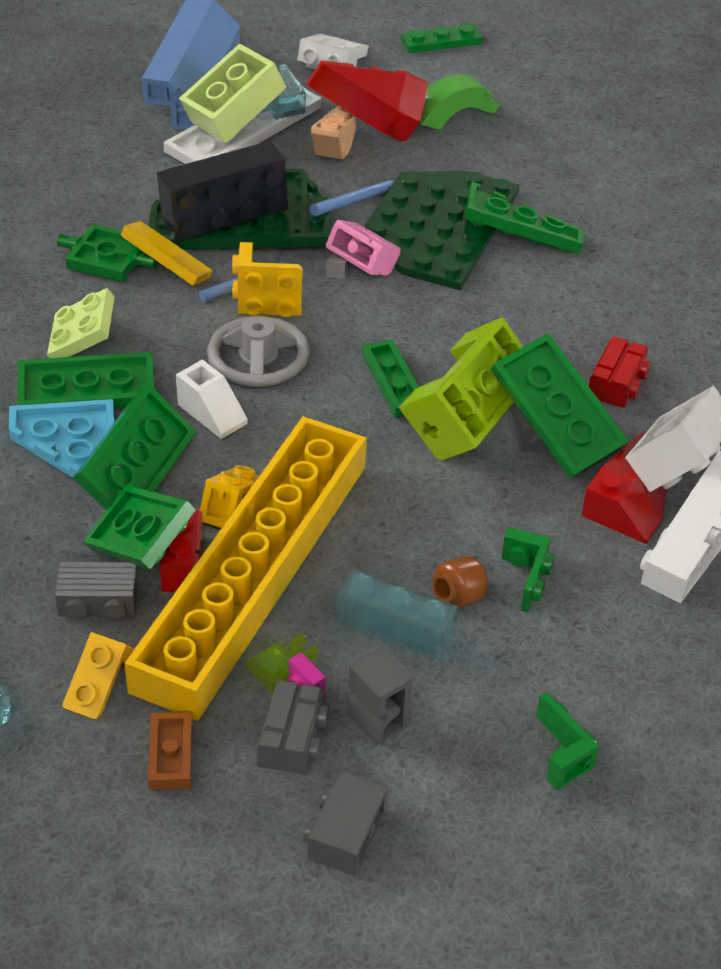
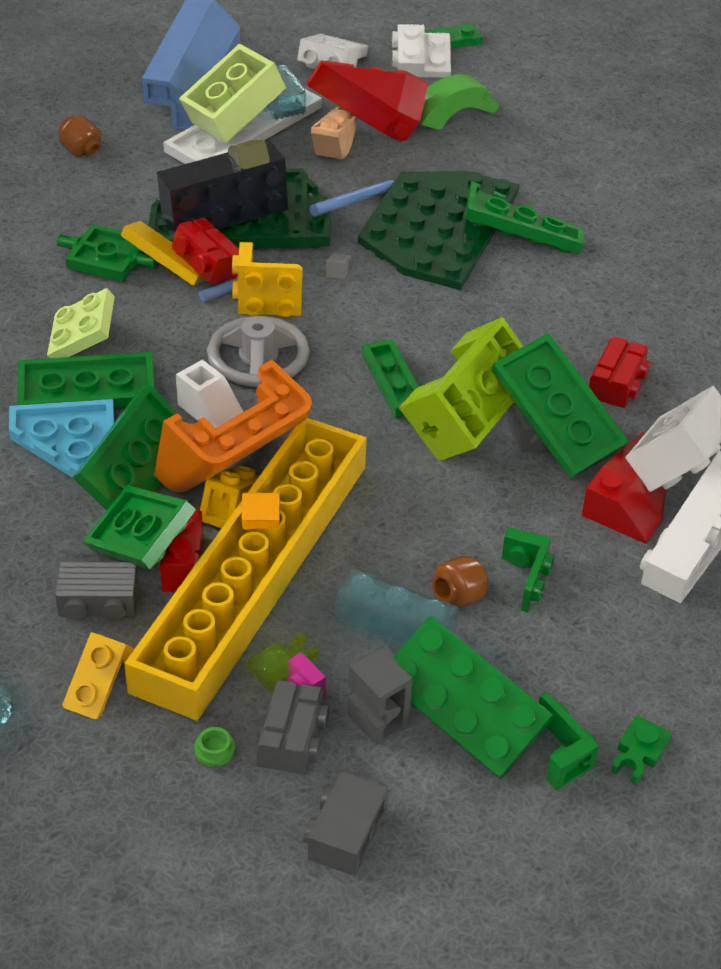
(79, 136): none -> dark orange head
(170, 750): dark orange plate -> none
(199, 450): none -> orange windscreen
(205, 250): none -> red brick
(214, 747): none -> bright green plate
(250, 153): none -> olive slope
(260, 511): none -> light orange tile
(363, 248): bright pink brick -> none
(421, 52): none -> white plate
(470, 698): none -> green plate
(639, 745): none -> green plate

